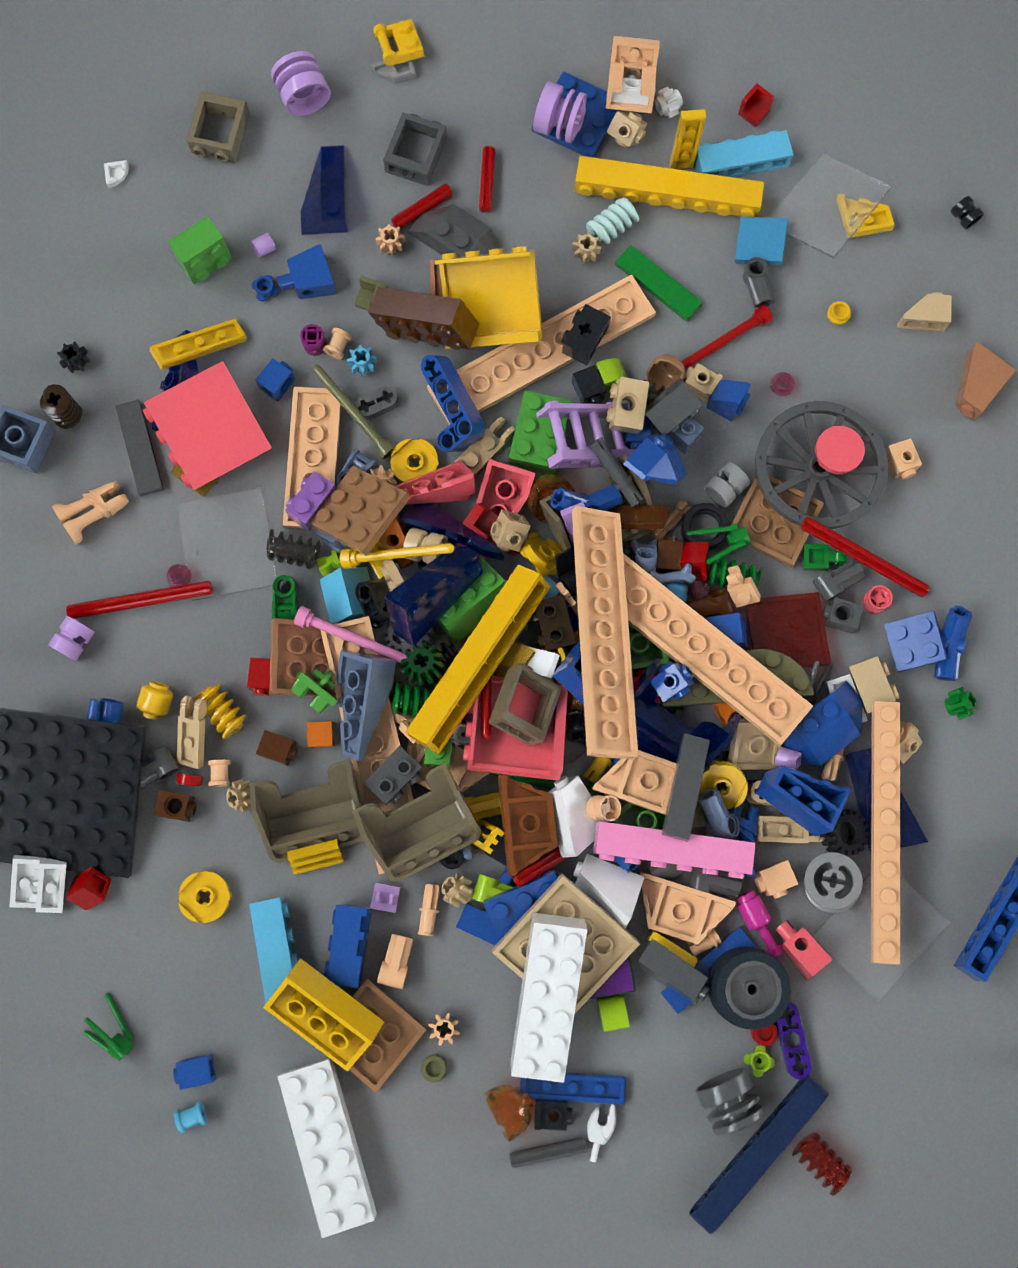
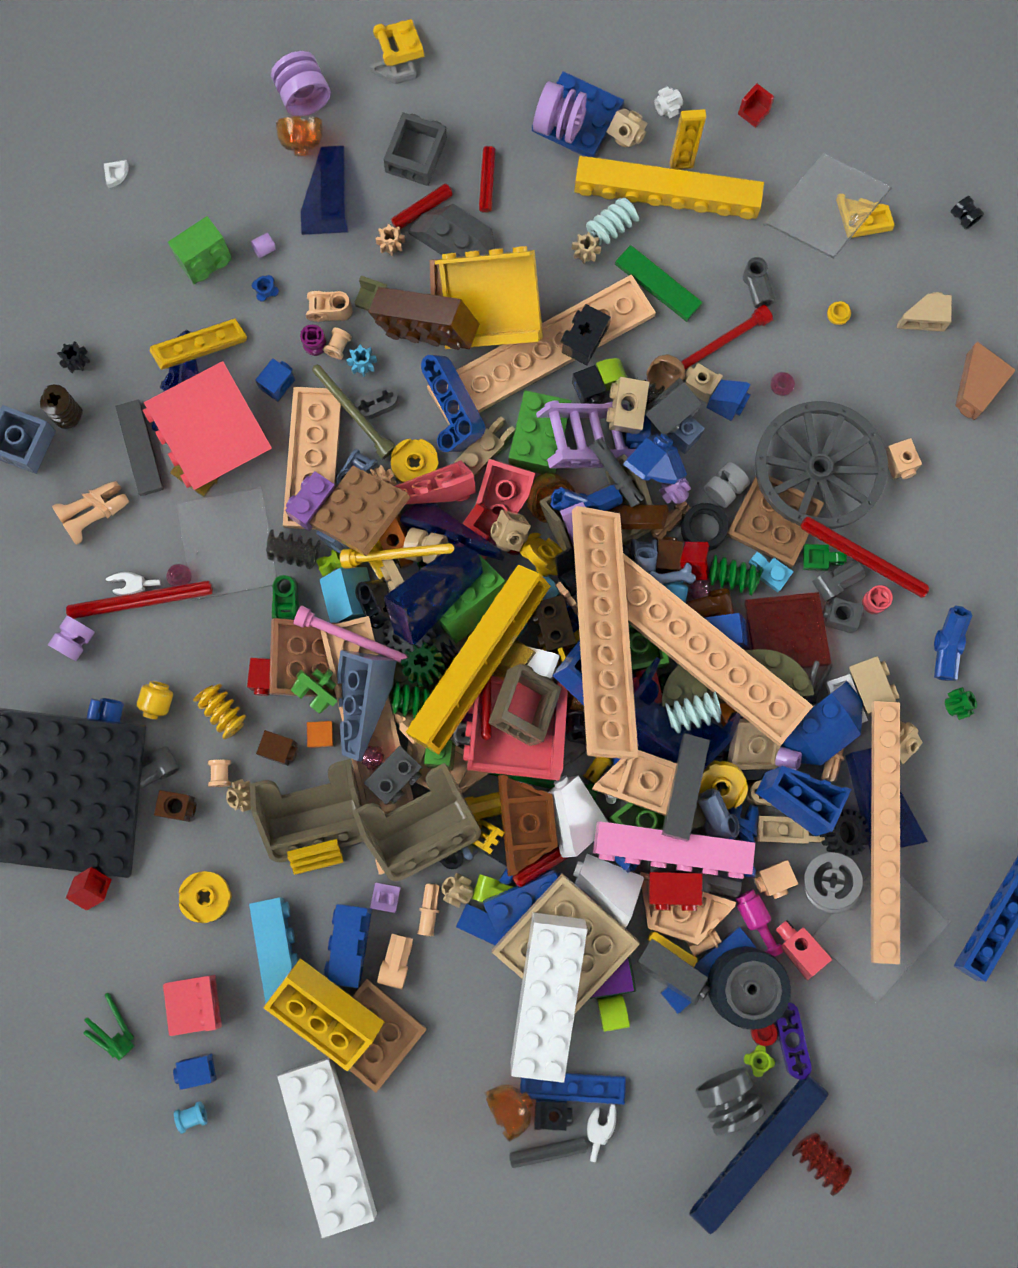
(37, 884): white slope -> none
(134, 583): none -> white hand
(189, 779): red tile -> none
(191, 732): tan hinge -> none
(192, 1005): none -> coral bracket
(223, 107): dark tan window -> none
(299, 134): none -> clear orange cylinder
(308, 274): blue torso -> none
(323, 306): none -> light nougat piece
(373, 757): none -> clear pink plate
(434, 1068): olive tile -> none
(437, 1032): light nougat gear -> none
(603, 808): light nougat wheel -> none
(632, 74): light nougat brick -> none
(673, 681): blue brick -> none
(675, 492): none -> lavender gear
(676, 890): none -> red brick
(694, 712): none -> light aqua piece
(736, 539): green plant -> none
(741, 590): light nougat plate -> none
(745, 155): medium azure brick -> none
(762, 239): dark azure tile -> none
(773, 572): none -> medium azure plate
(839, 450): coral tile -> none
(916, 641): plate -> none

